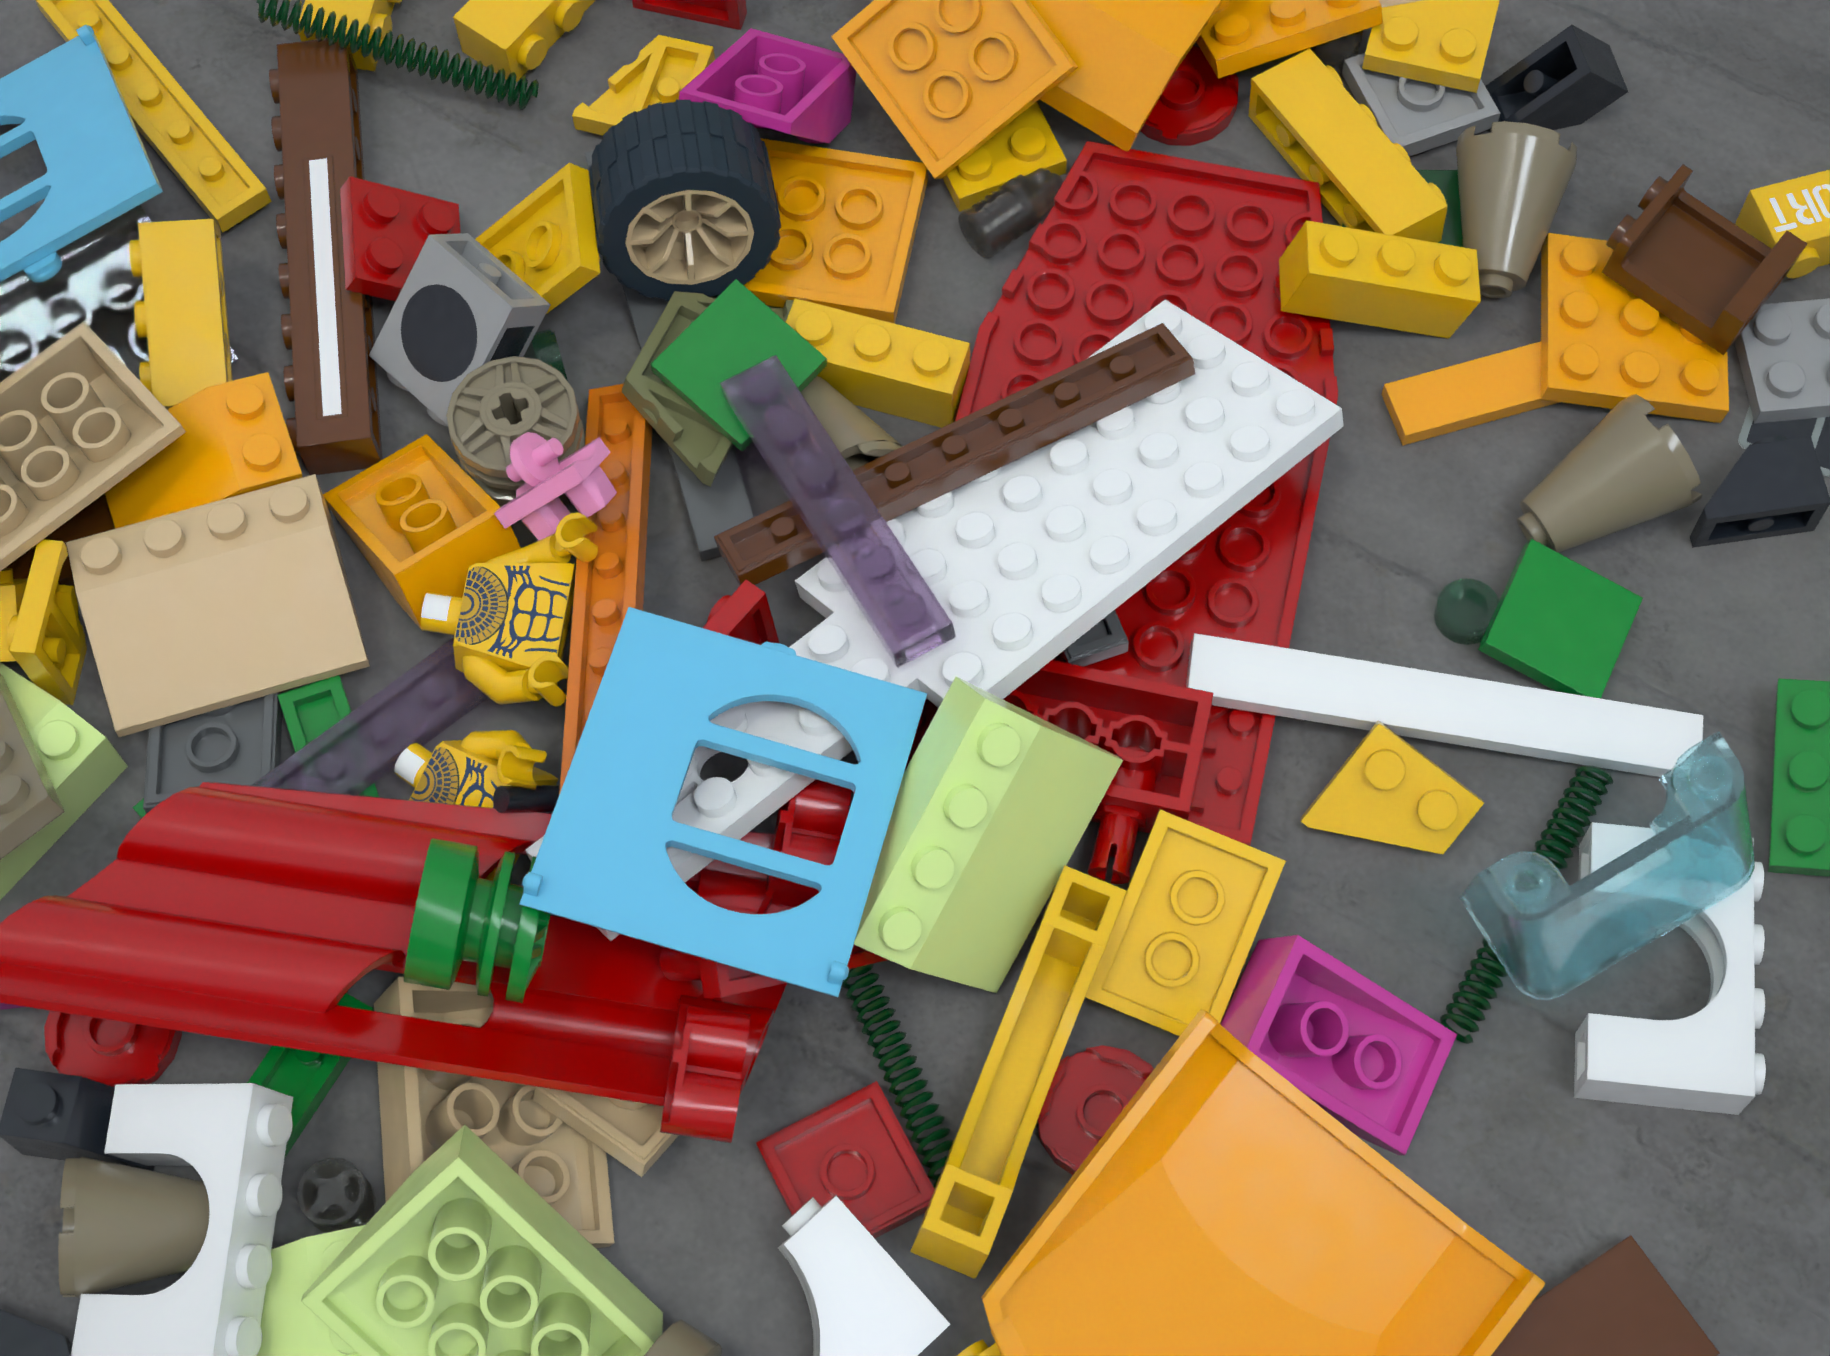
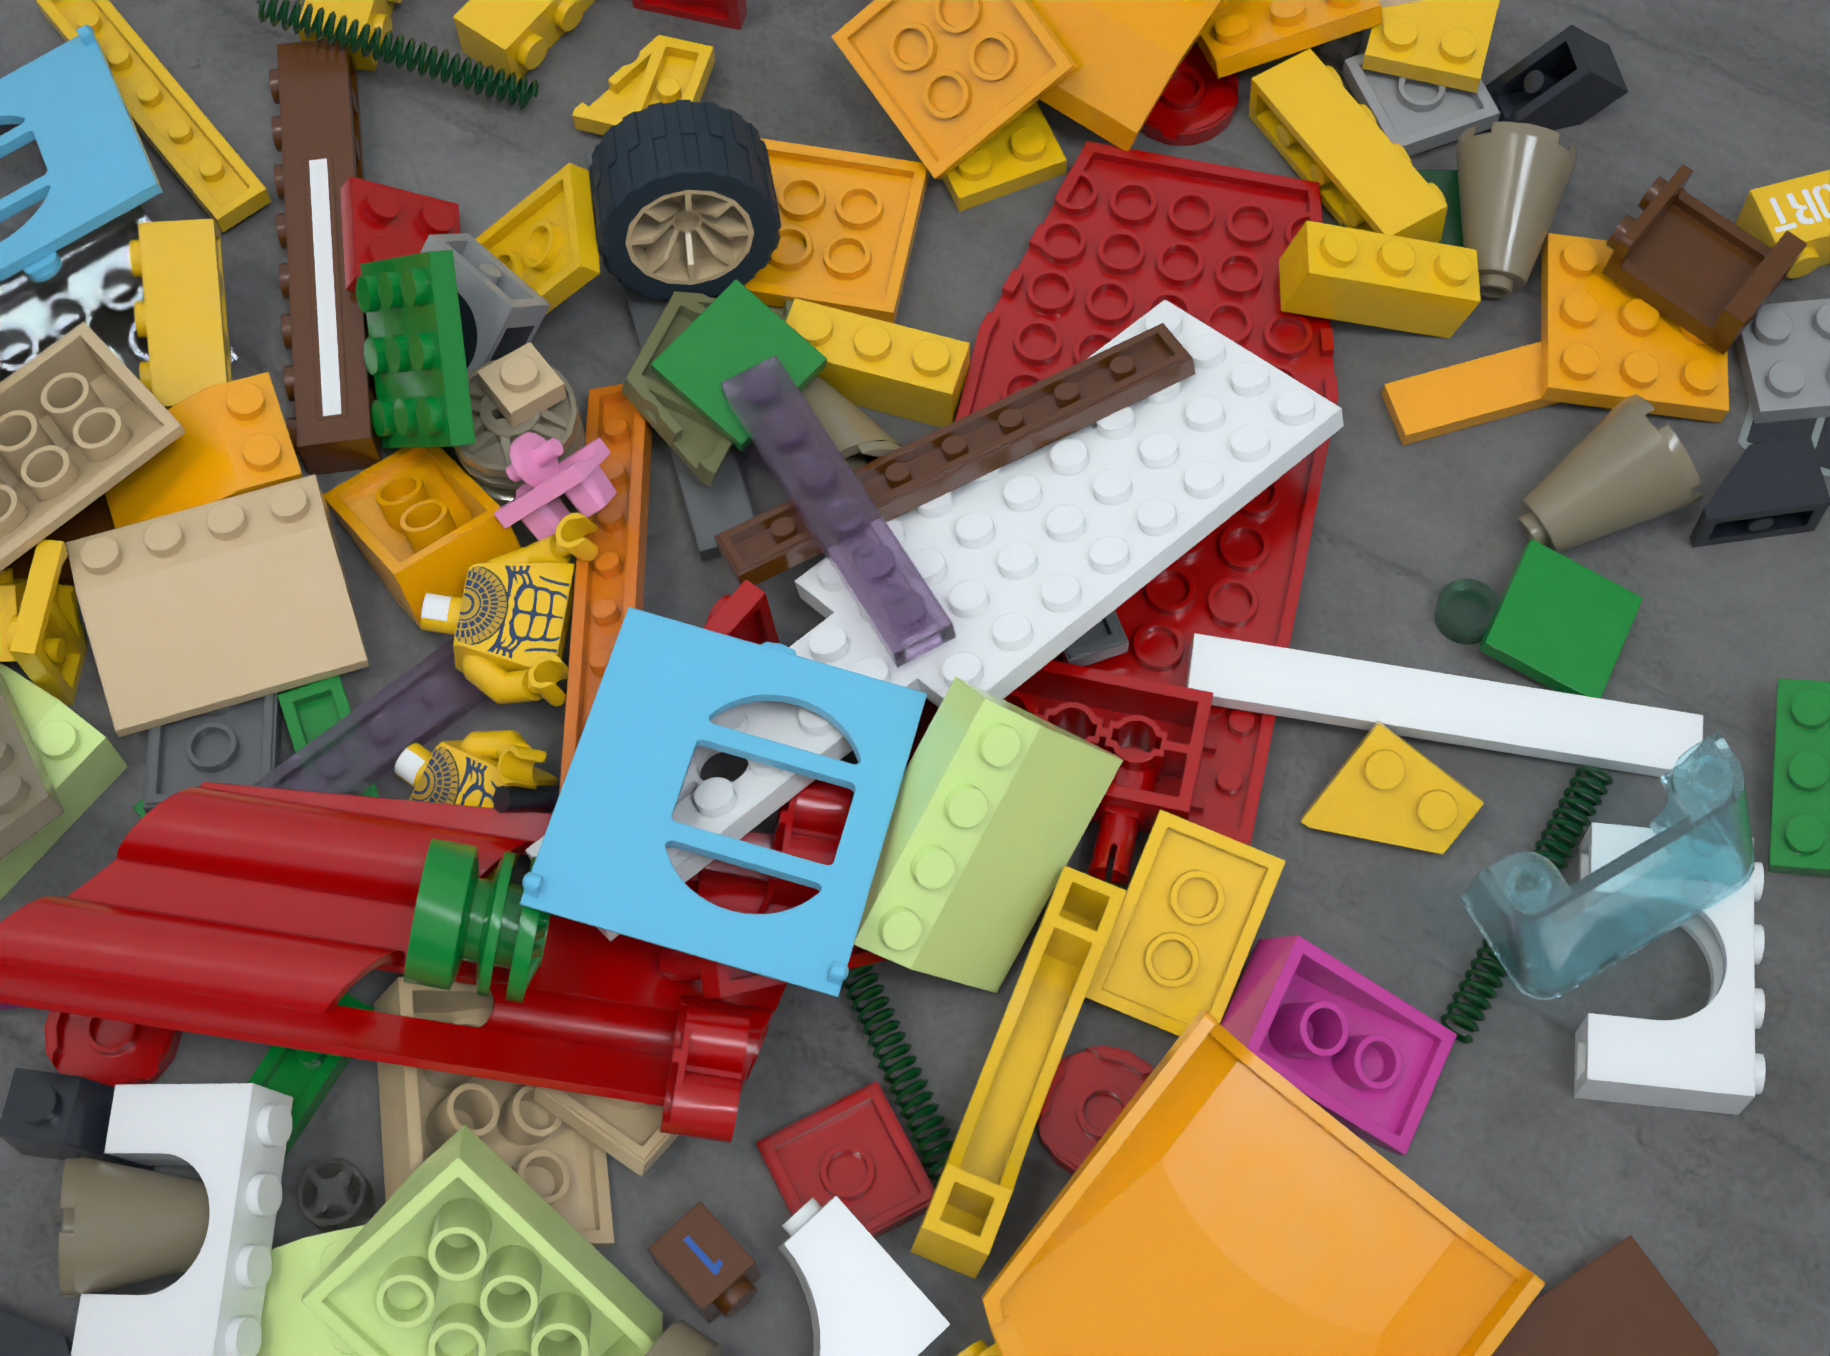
(416, 351): none -> green plate
(521, 384): none -> tan plate
(547, 350): clear green tile -> none
(706, 1264): none -> reddish brown brick
(780, 86): dark pink slope -> none
(1009, 211): clear smoke hinge -> none

